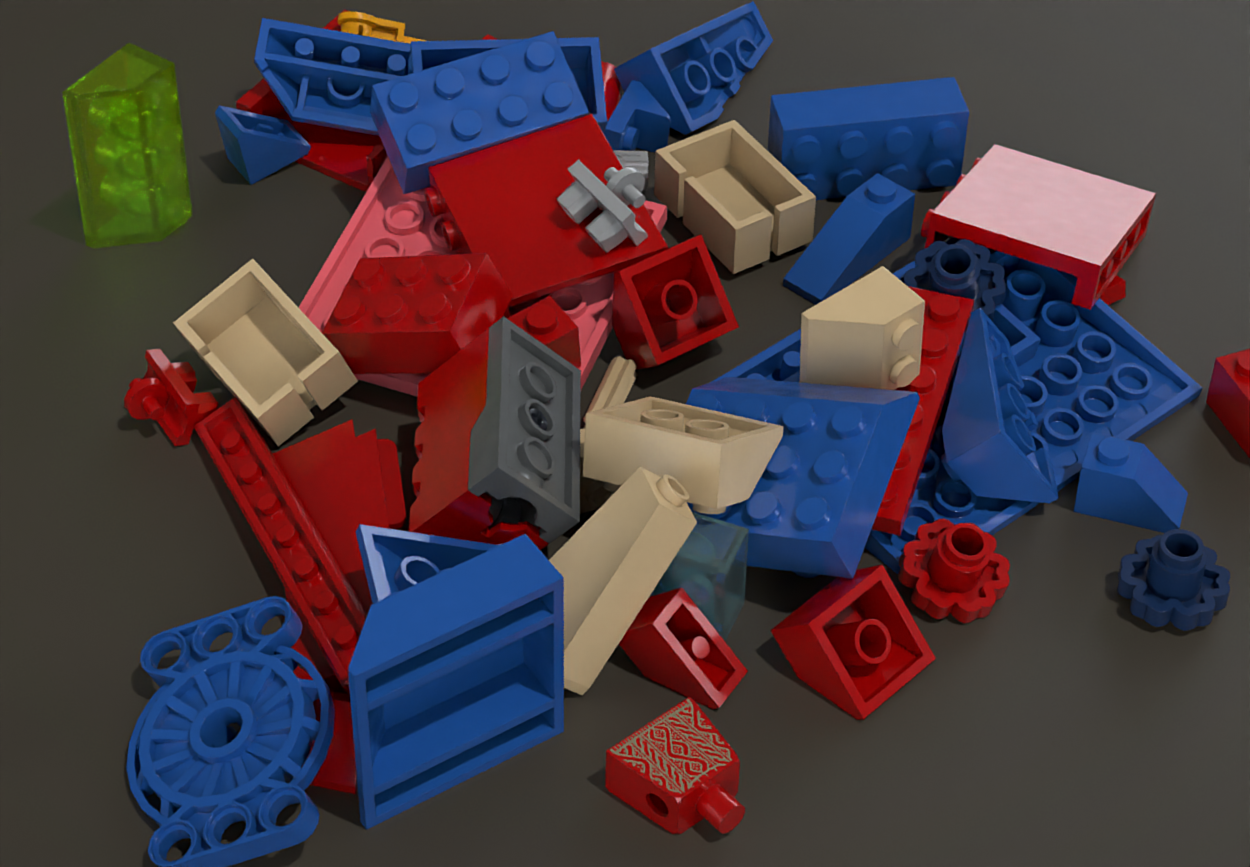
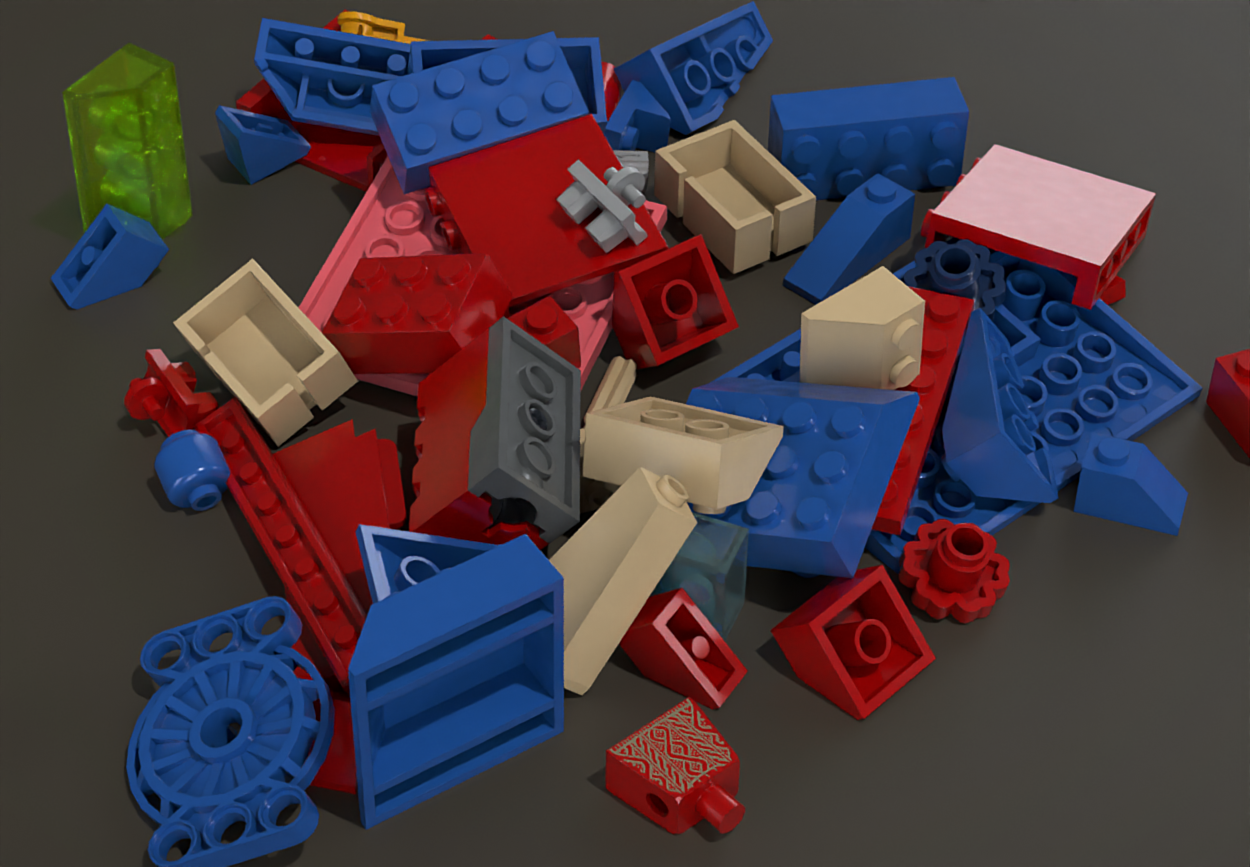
(109, 258): none -> blue slope
(192, 470): none -> blue head
(1174, 580): dark blue plant -> none

